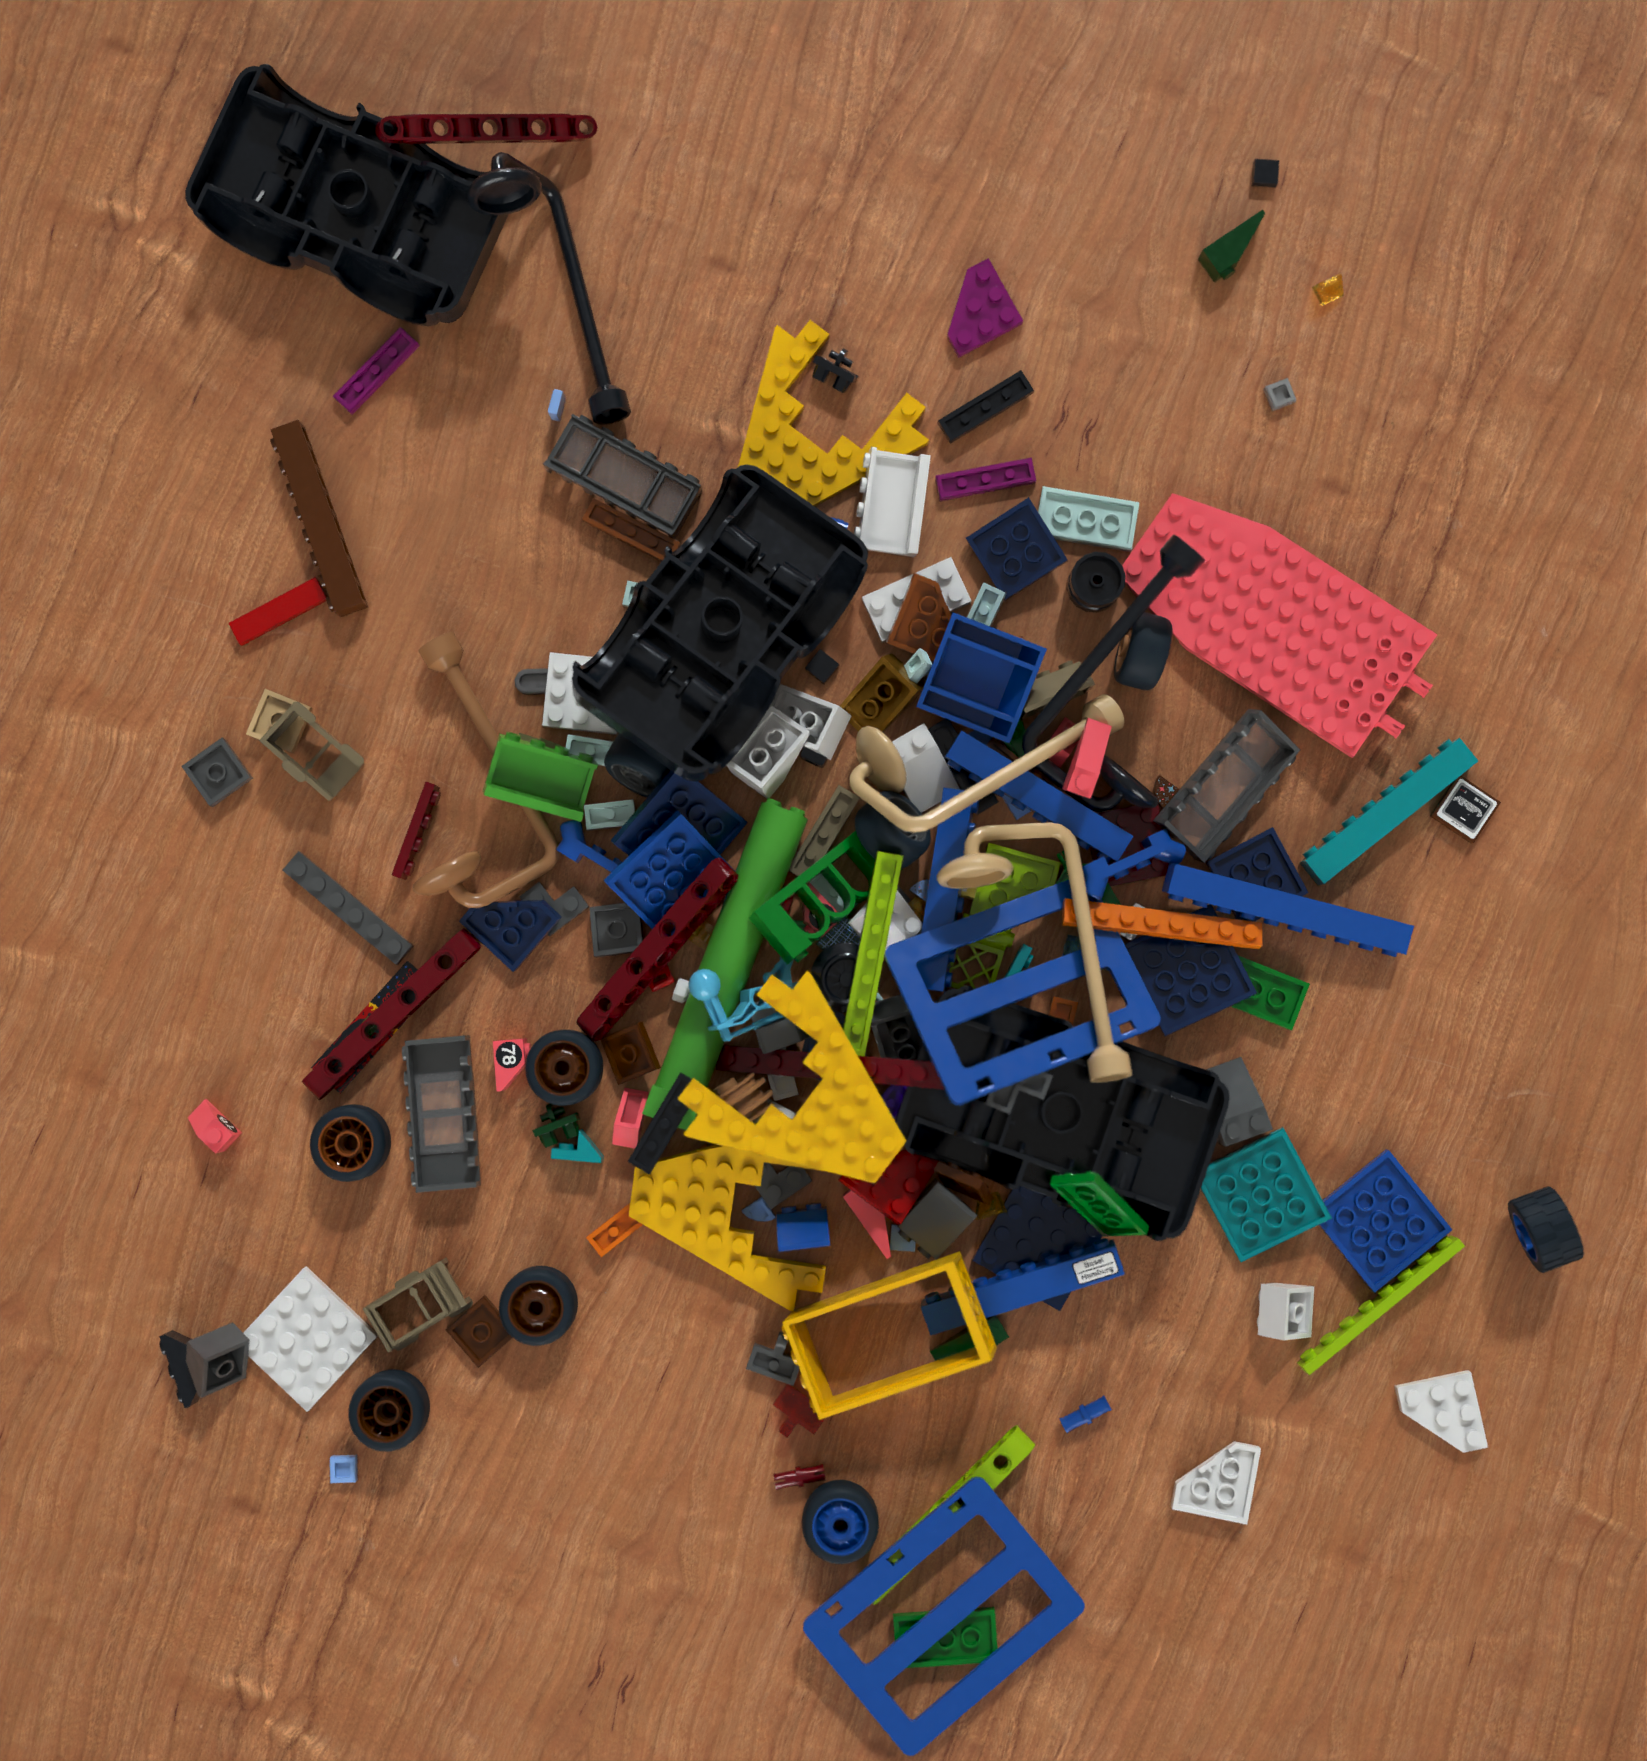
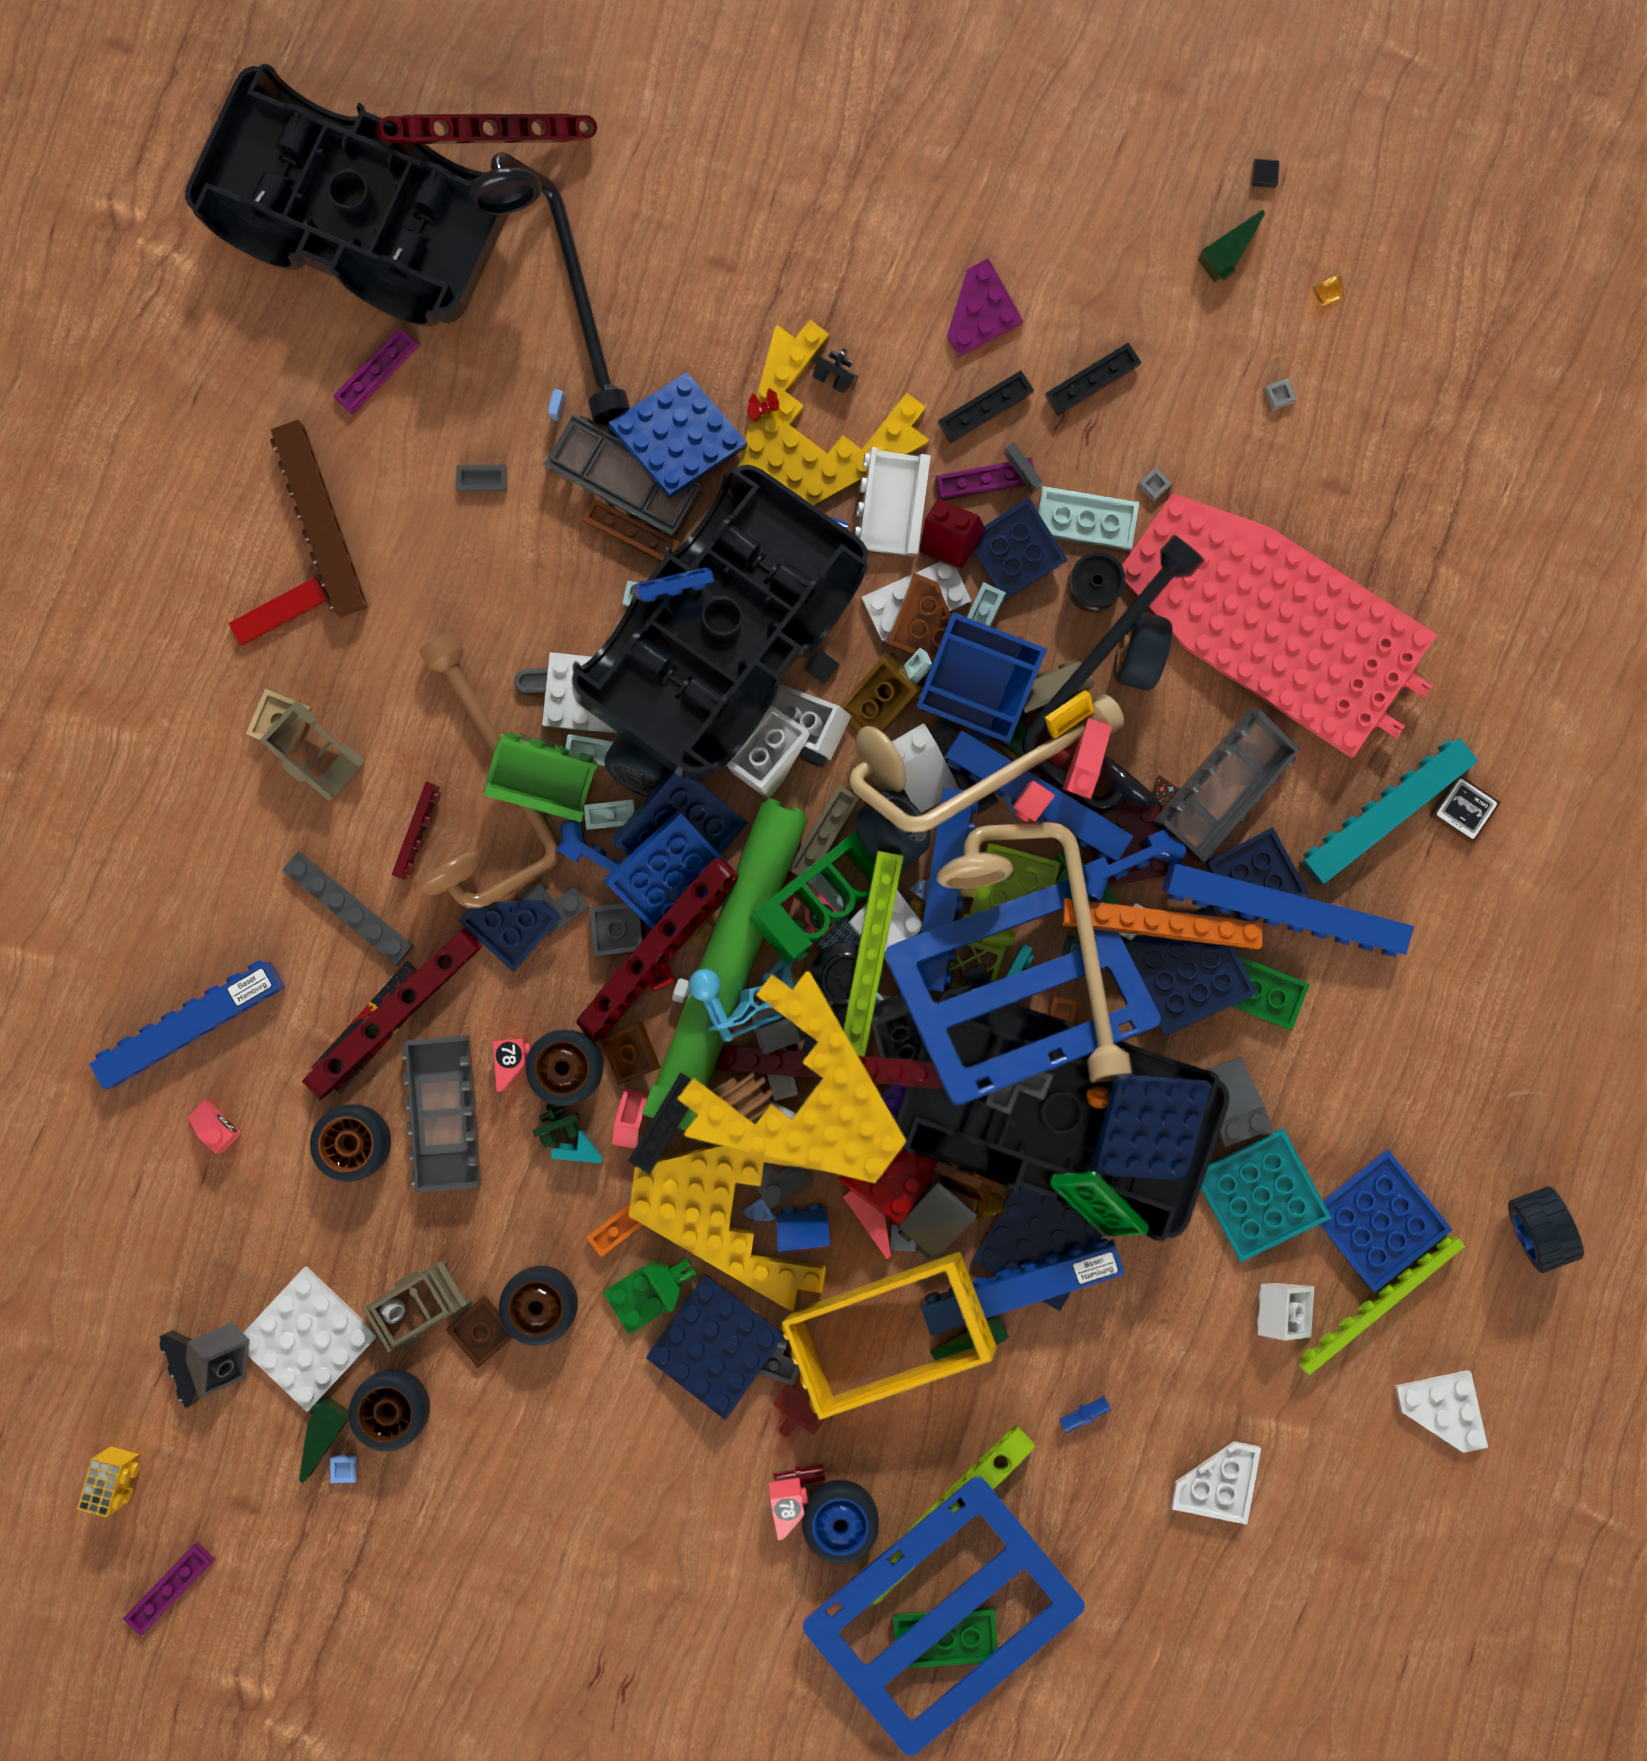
(109, 1481): none -> yellow brick
(168, 1589): none -> magenta tile
(186, 1025): none -> blue brick
(217, 772): dark grey plate -> none
(321, 1432): none -> dark green slope
(392, 1310): none -> white tile
(482, 478): none -> dark grey tile
(648, 1292): none -> green plate
(673, 584): none -> blue plate
(677, 435): none -> blue plate
(715, 1346): none -> dark blue plate
(756, 409): none -> red piece
(787, 1504): none -> coral slope
(950, 534): none -> dark red slope
(976, 976): none -> black tile
(1023, 467): none -> dark grey tile
(1032, 802): none -> coral slope
(1069, 714): none -> yellow tile
(1093, 379): none -> black plate
(1098, 1097): none -> orange plate
(1150, 1127): none -> dark blue plate
(1154, 484): none -> light grey tile

